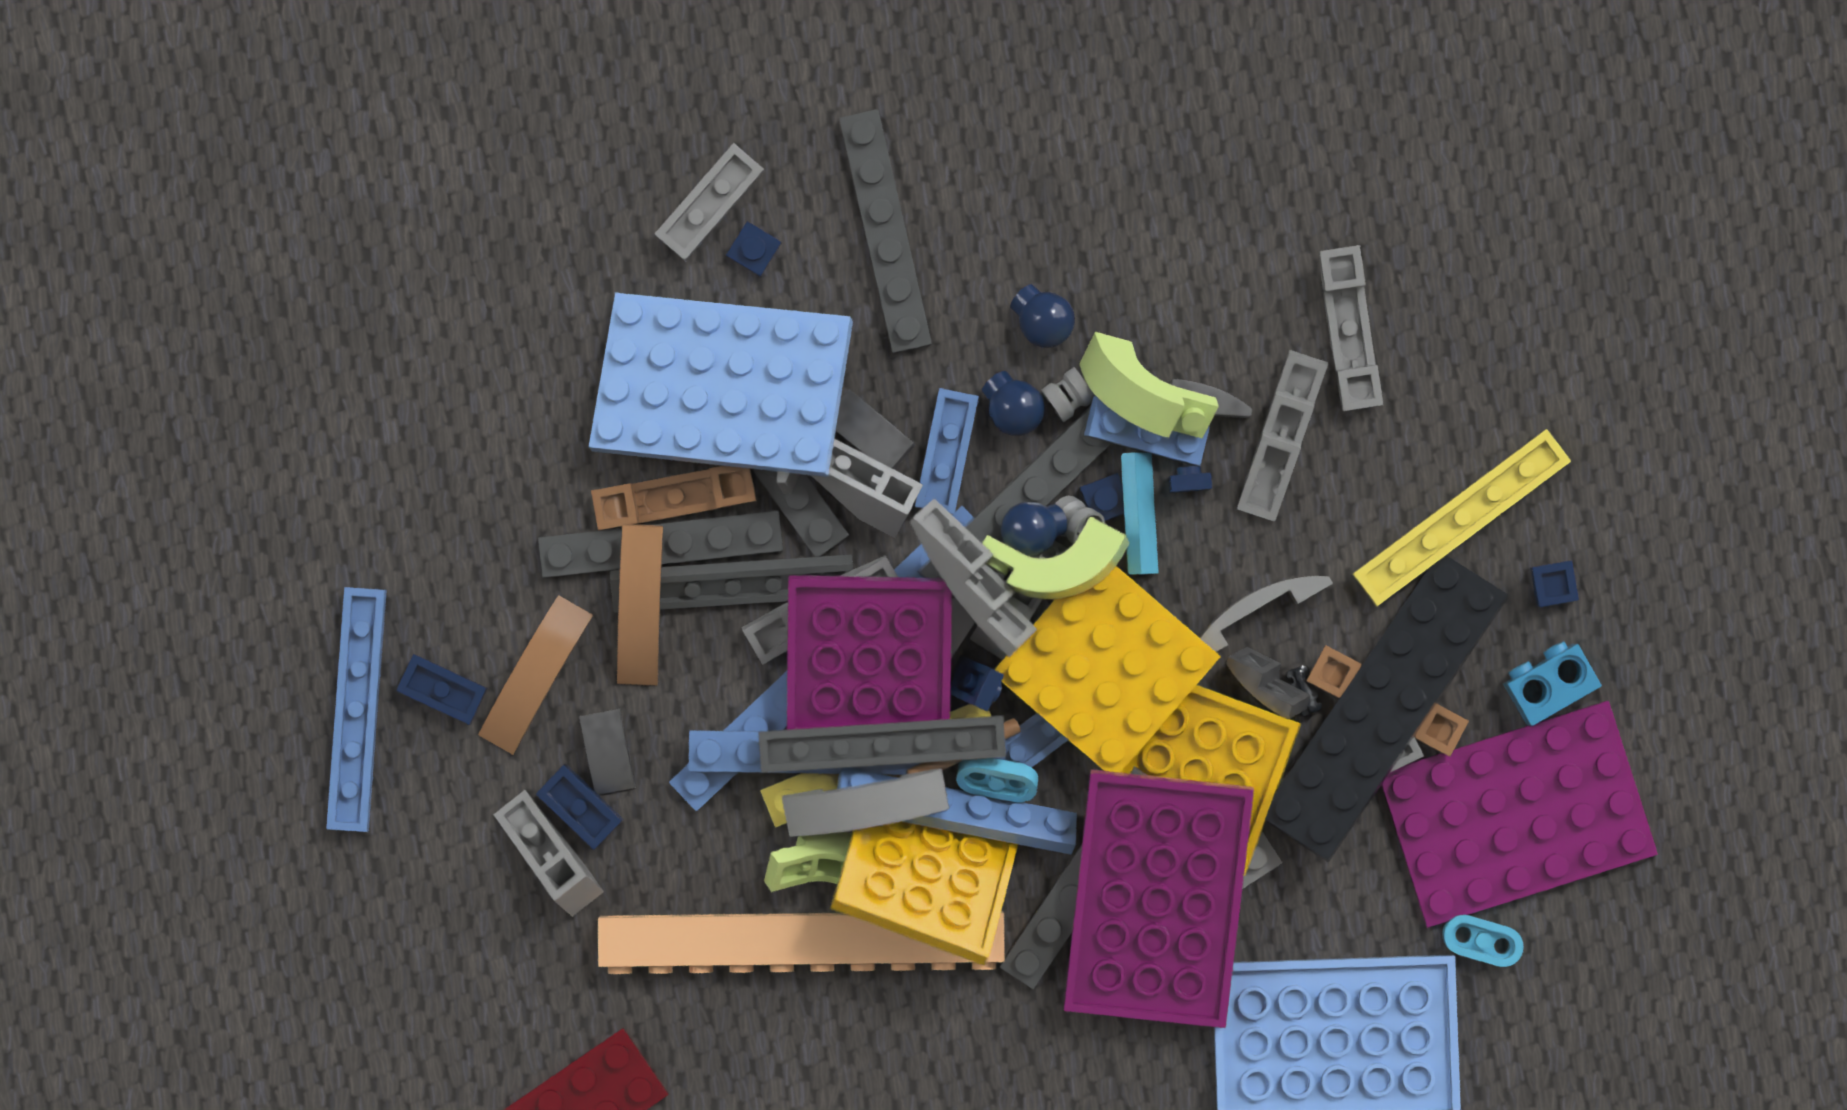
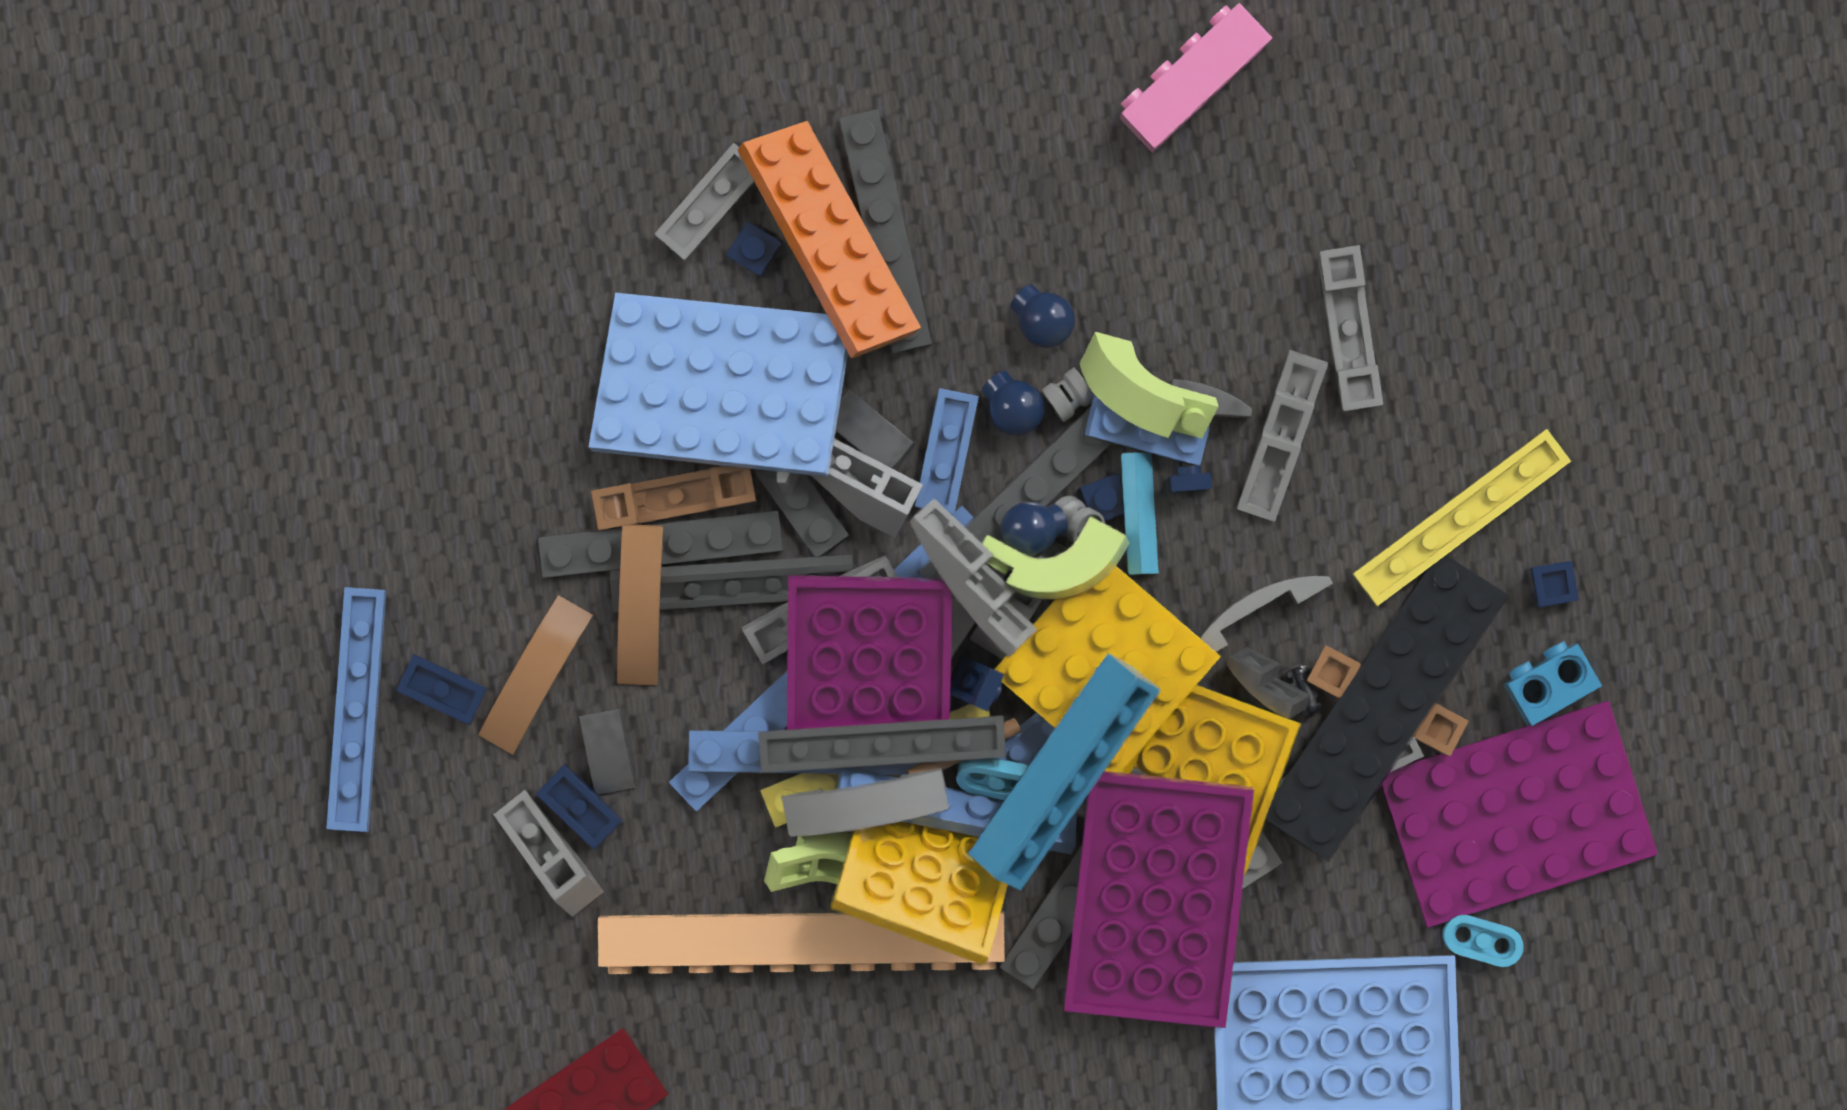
(829, 239): none -> orange plate
(1064, 771): none -> dark azure brick
(1194, 78): none -> bright pink brick

